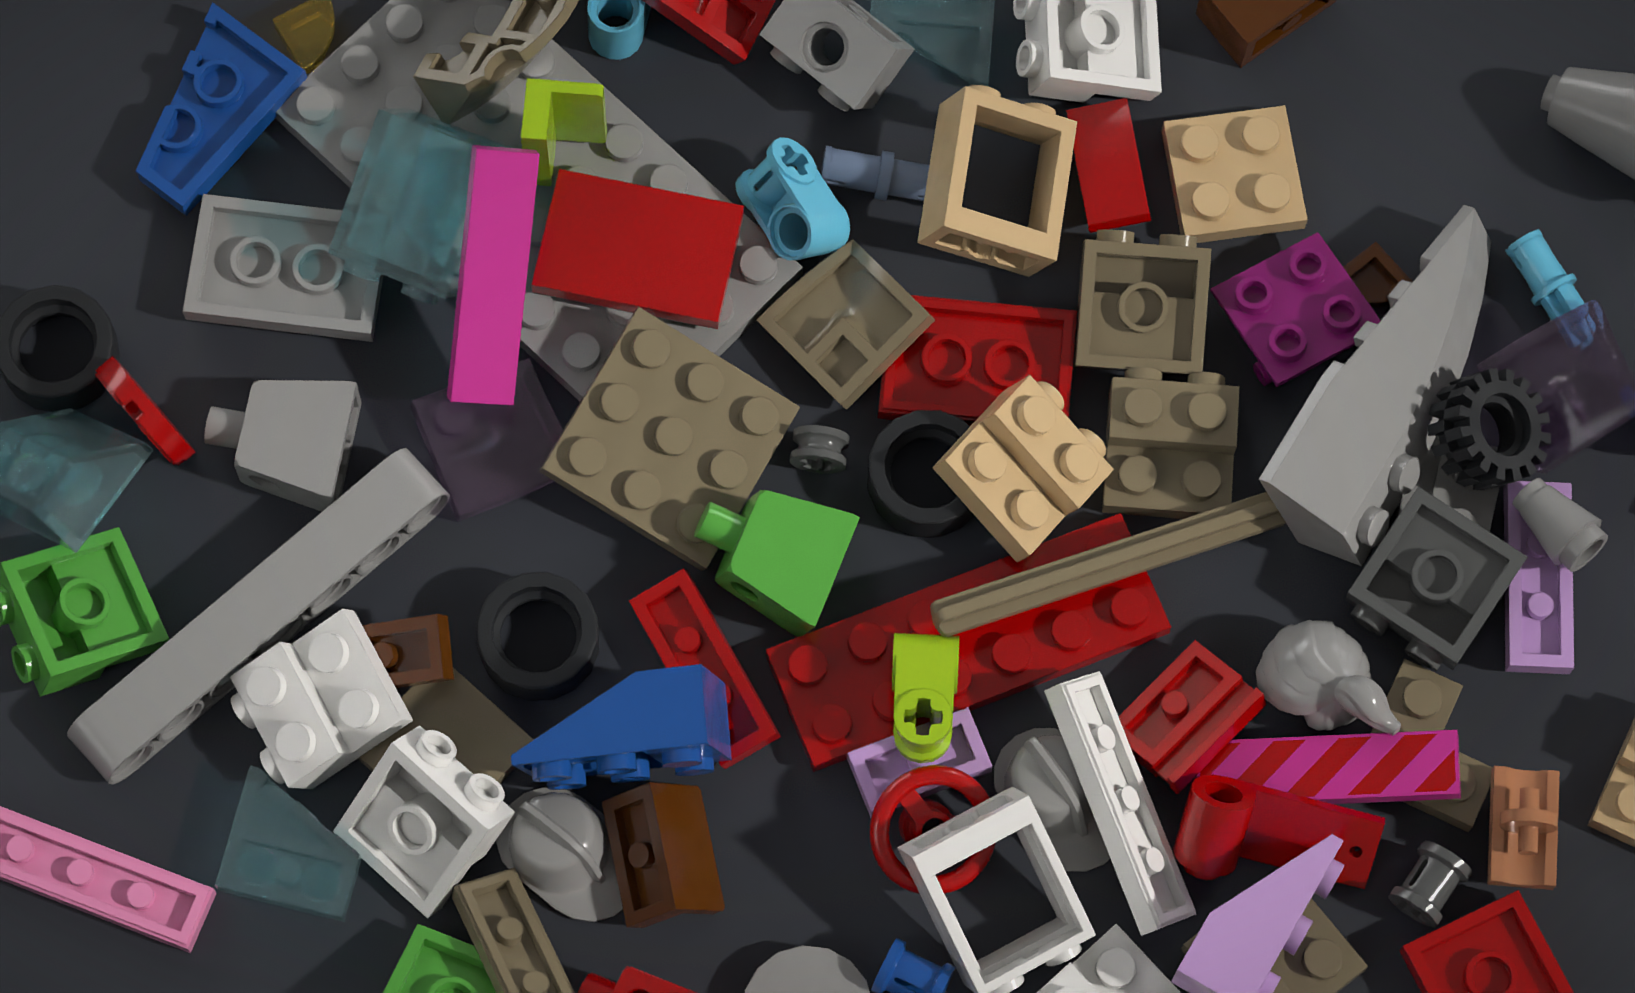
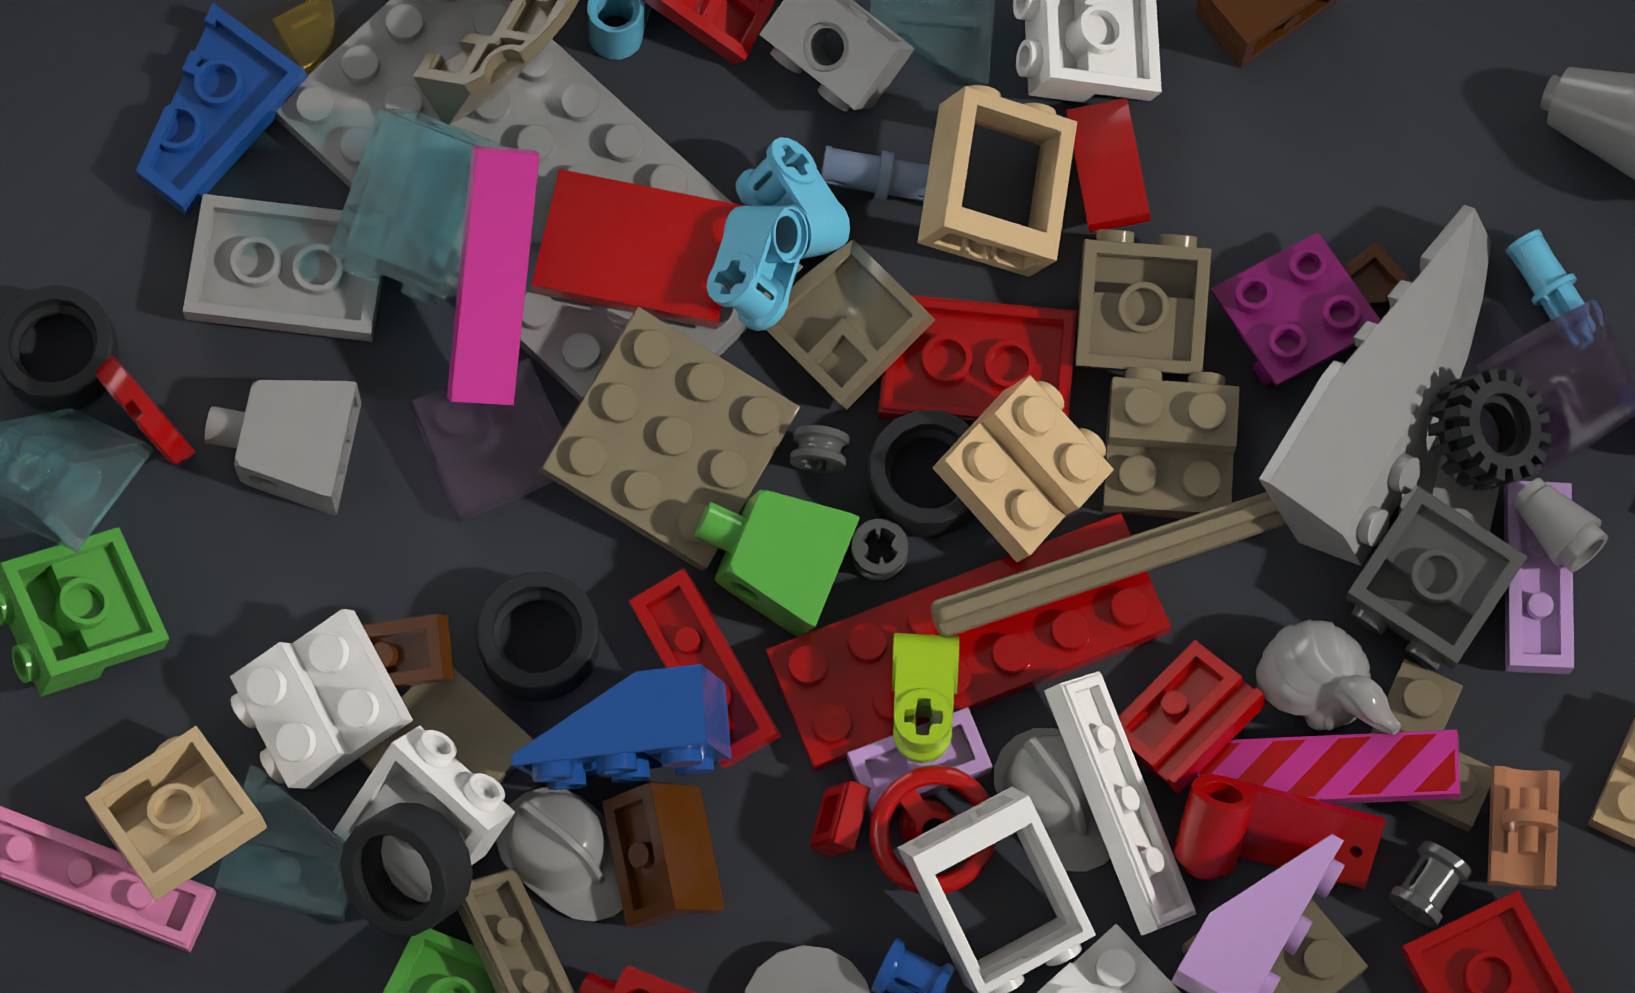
(175, 812): none -> tan plate
(256, 614): light grey beam -> none
(372, 888): none -> black tyre
(561, 112): lime panel -> none
(757, 257): none -> medium azure piece
(839, 818): none -> red tile
(859, 550): none -> dark grey bush
(1234, 174): tan plate -> none

